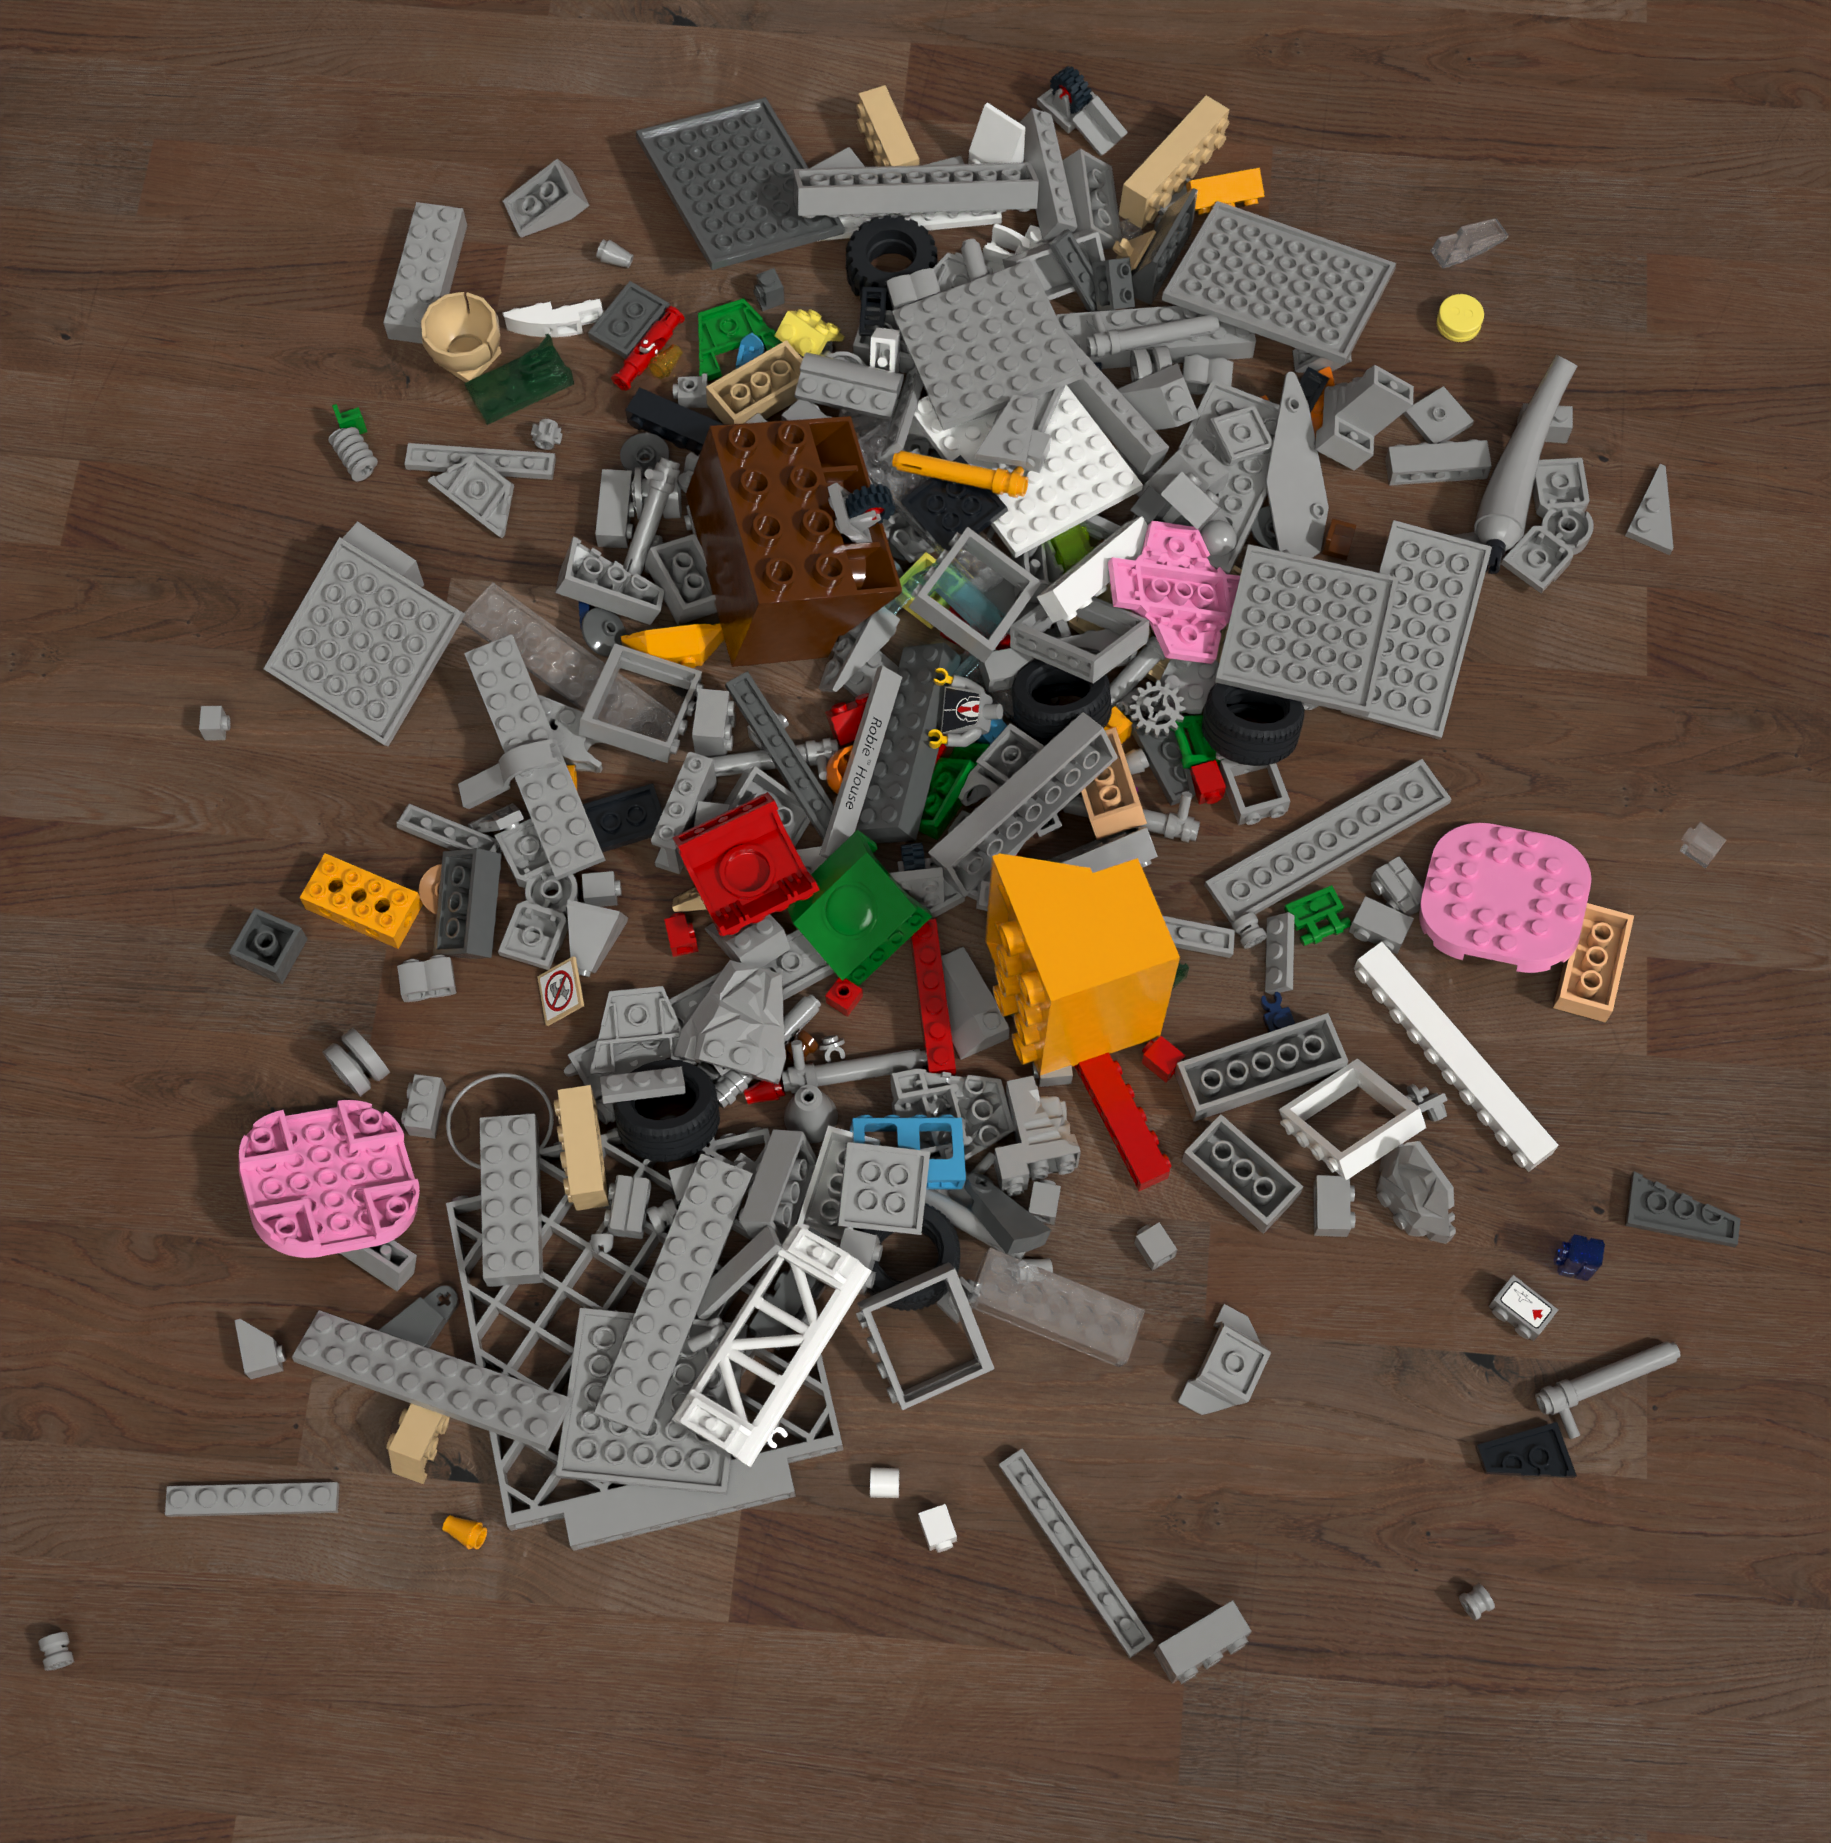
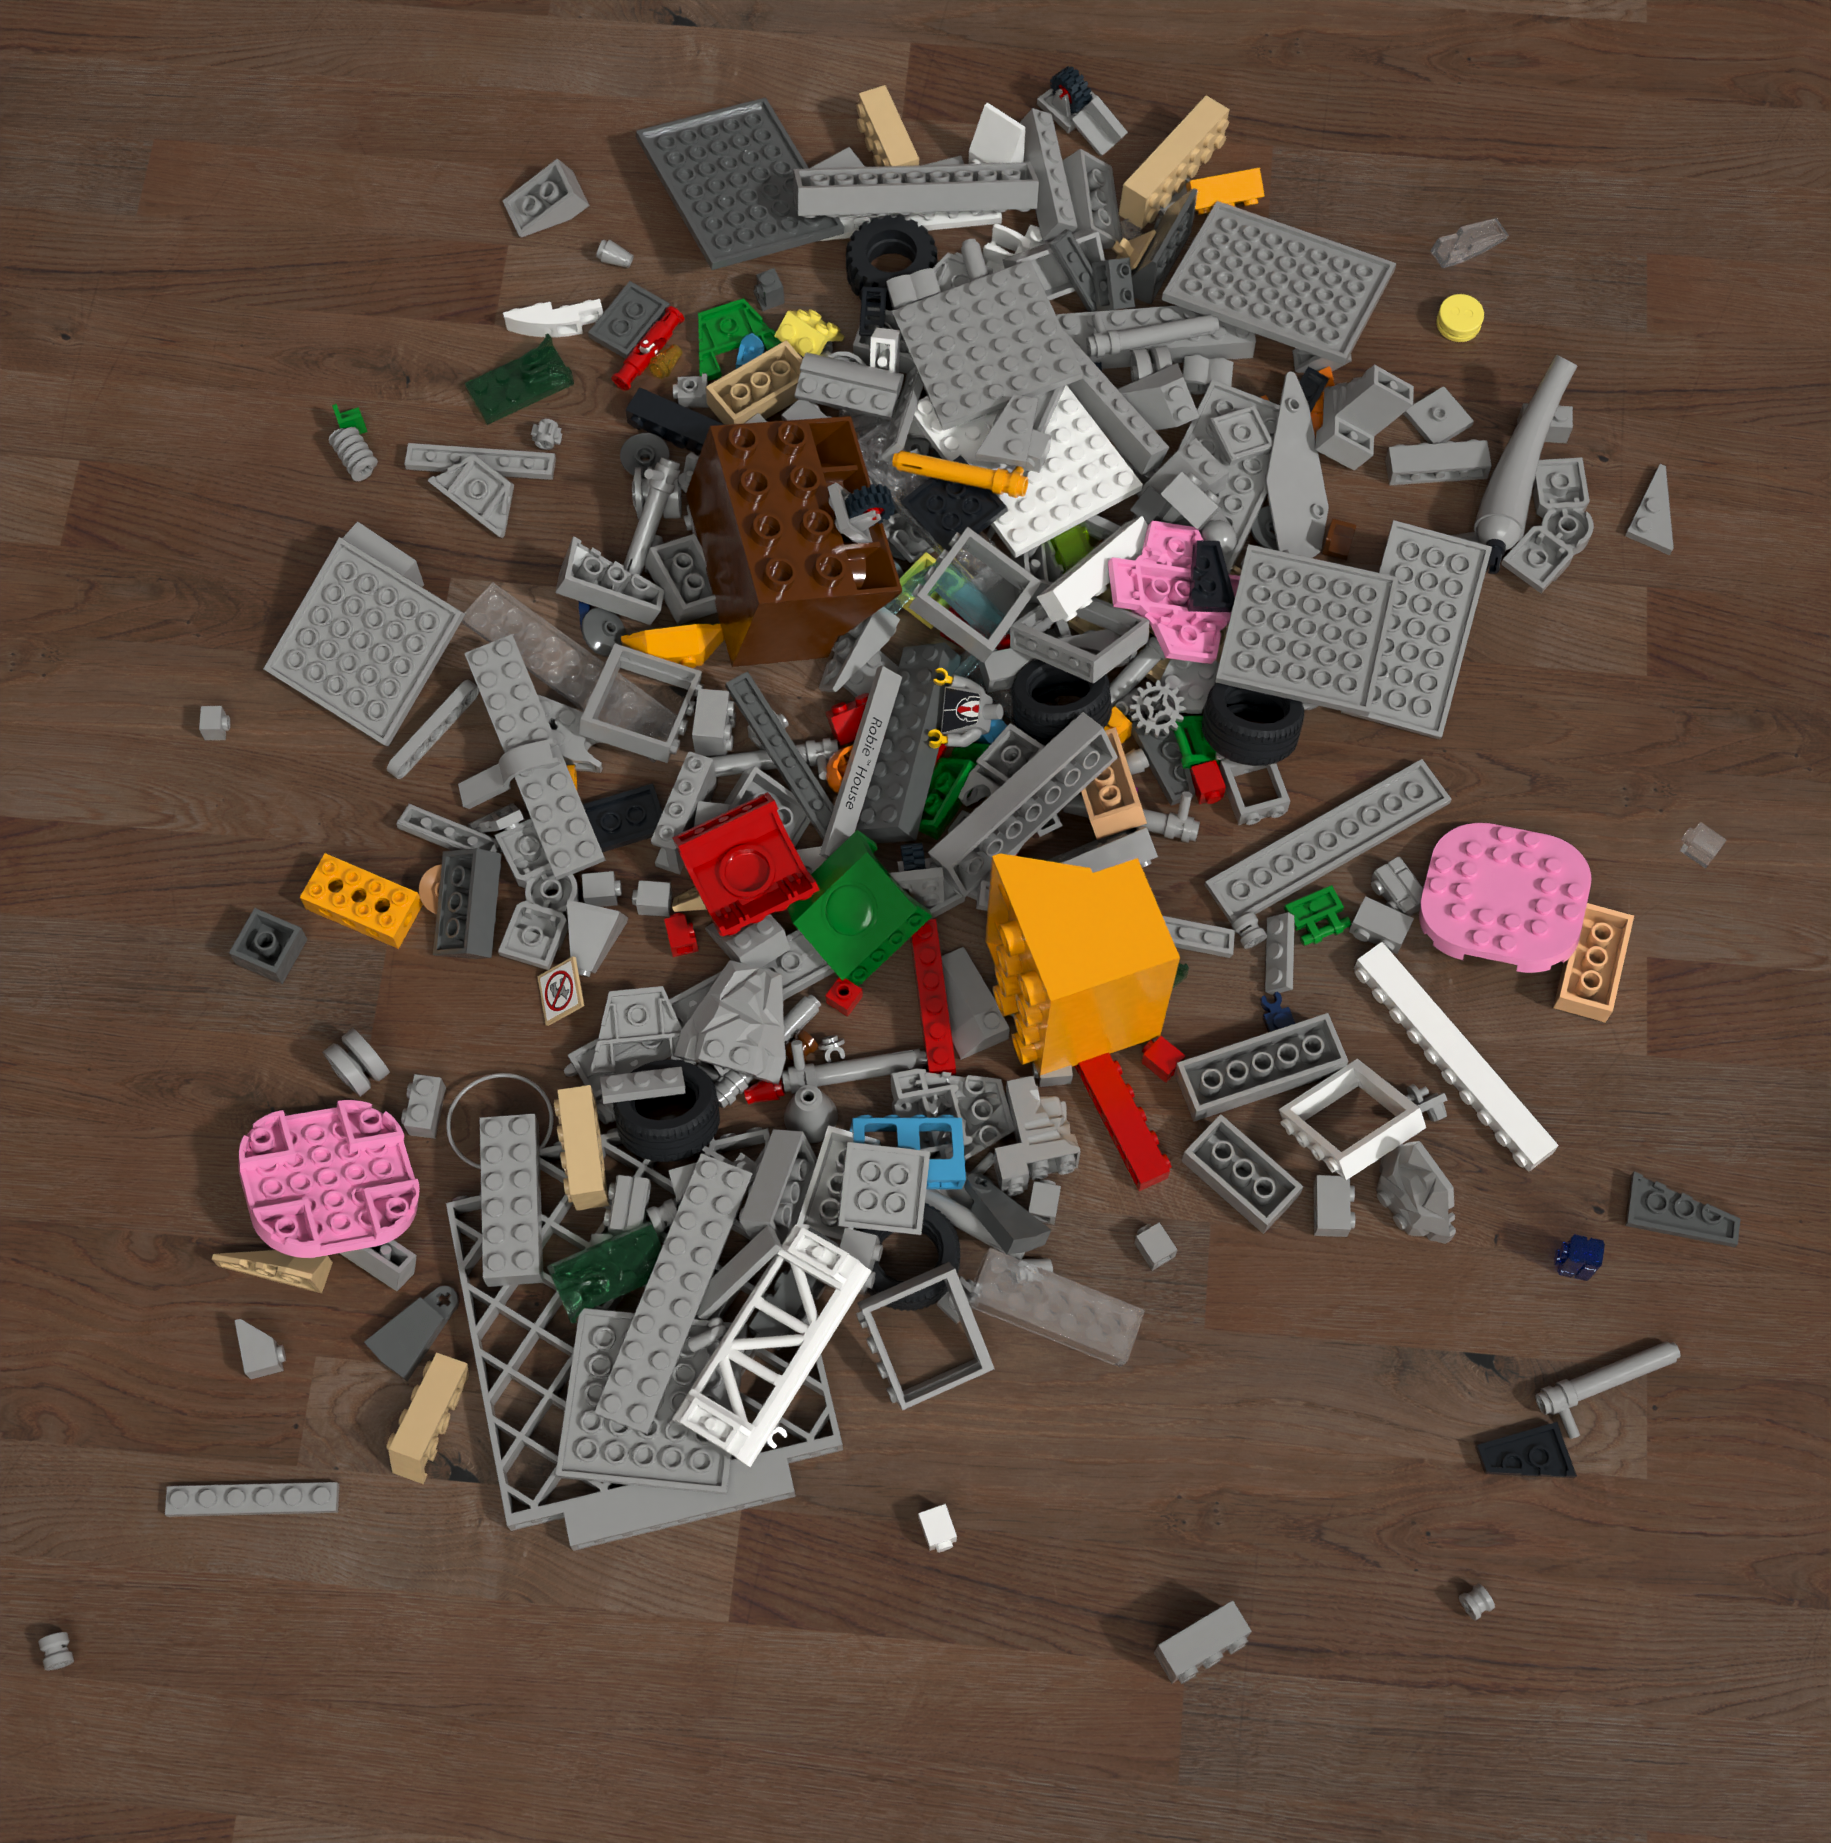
(279, 1267): none -> tan wedge
(424, 268): light grey brick -> none
(426, 979): light grey brick -> none
(432, 1380): light grey plate -> none
(433, 729): none -> light grey beam
(461, 338): tan plate -> none
(467, 1532): light orange cone -> none
(606, 1269): none -> clear green plate
(615, 509): light grey brick -> none
(653, 898): none -> light grey brick
(884, 1483): white brick -> none
(1076, 1553): light grey plate -> none
(1210, 579): none -> black wing
(1229, 1367): light grey piece -> none
(1522, 1308): brick -> none

